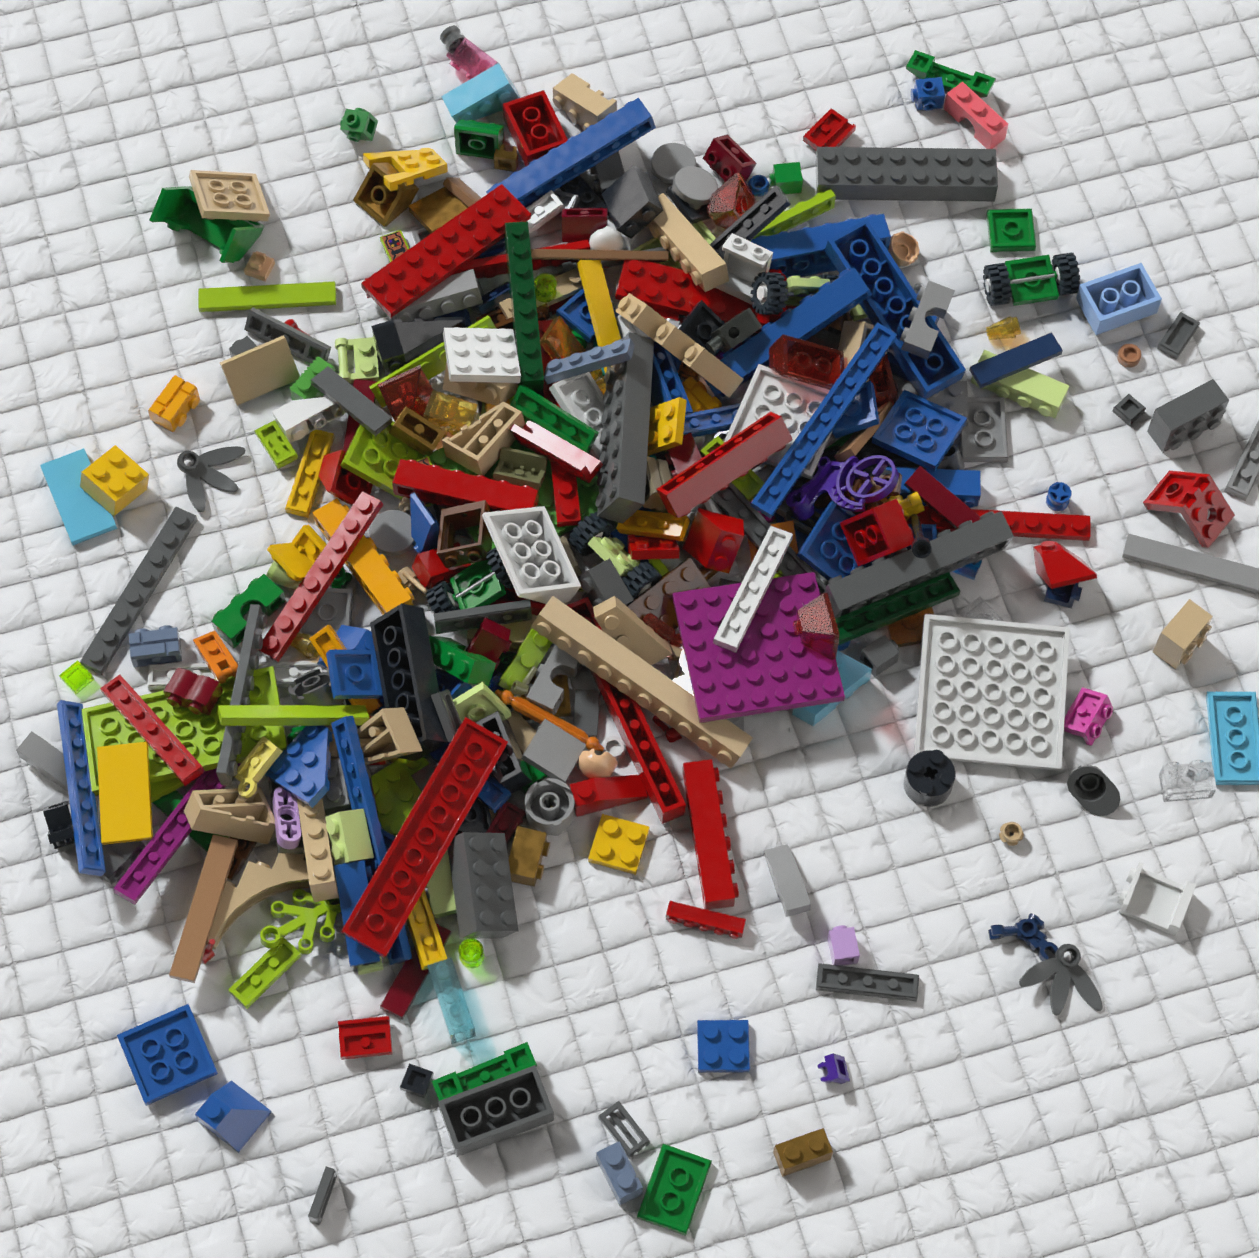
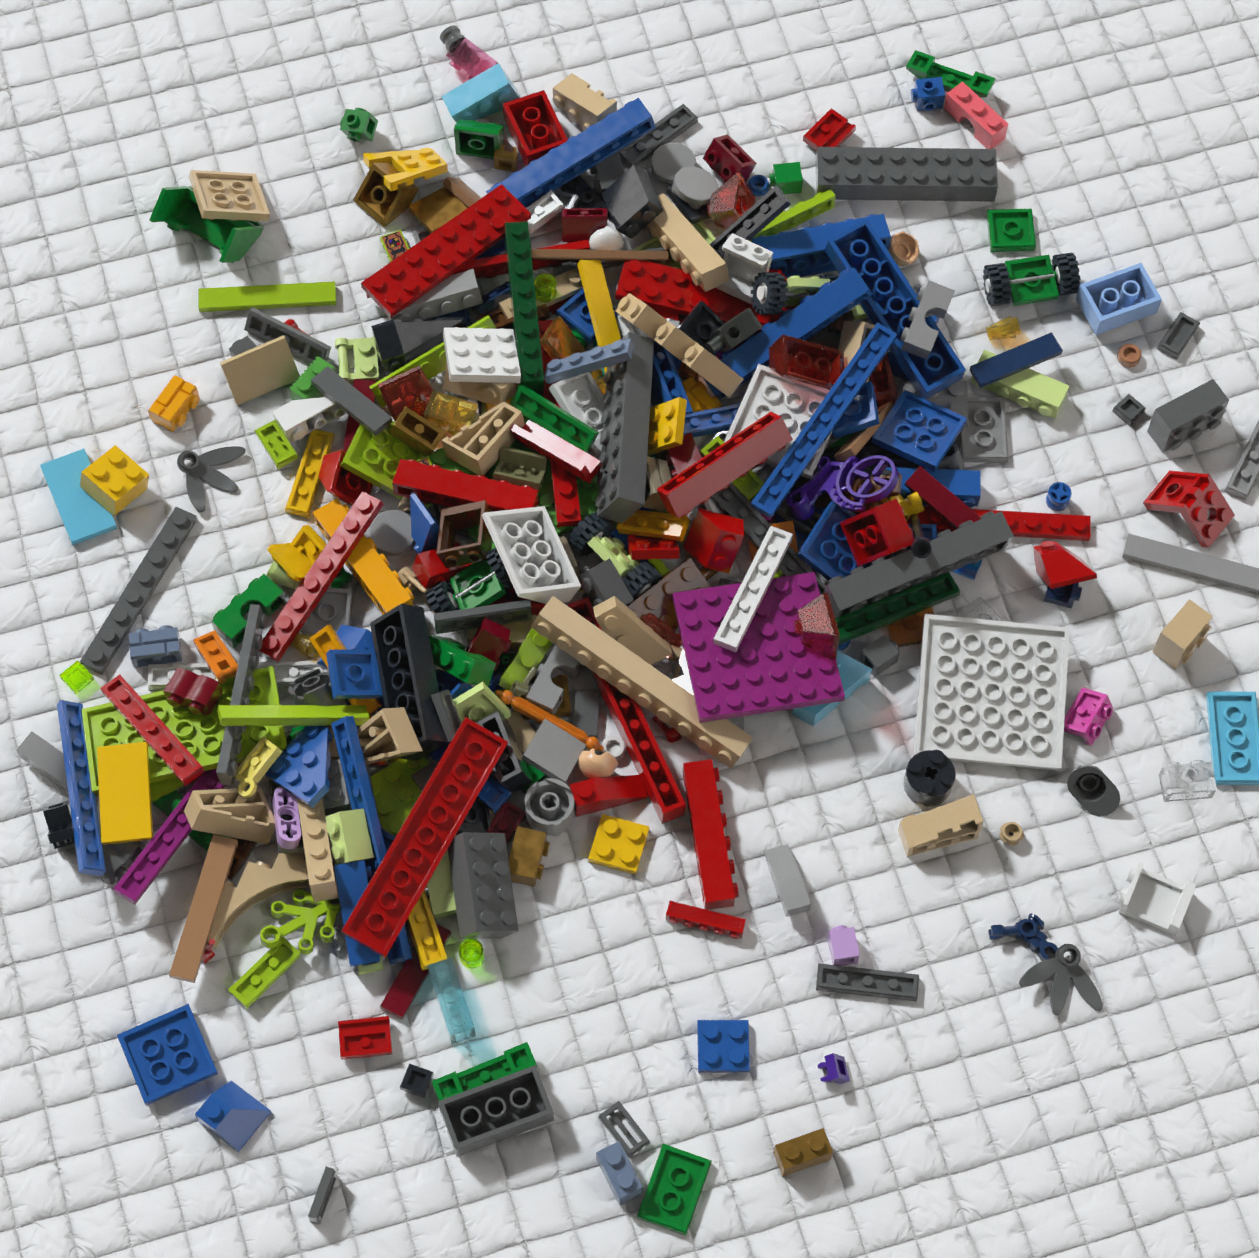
(259, 266): light nougat tile -> none
(665, 131): none -> dark grey tile
(941, 826): none -> tan wedge

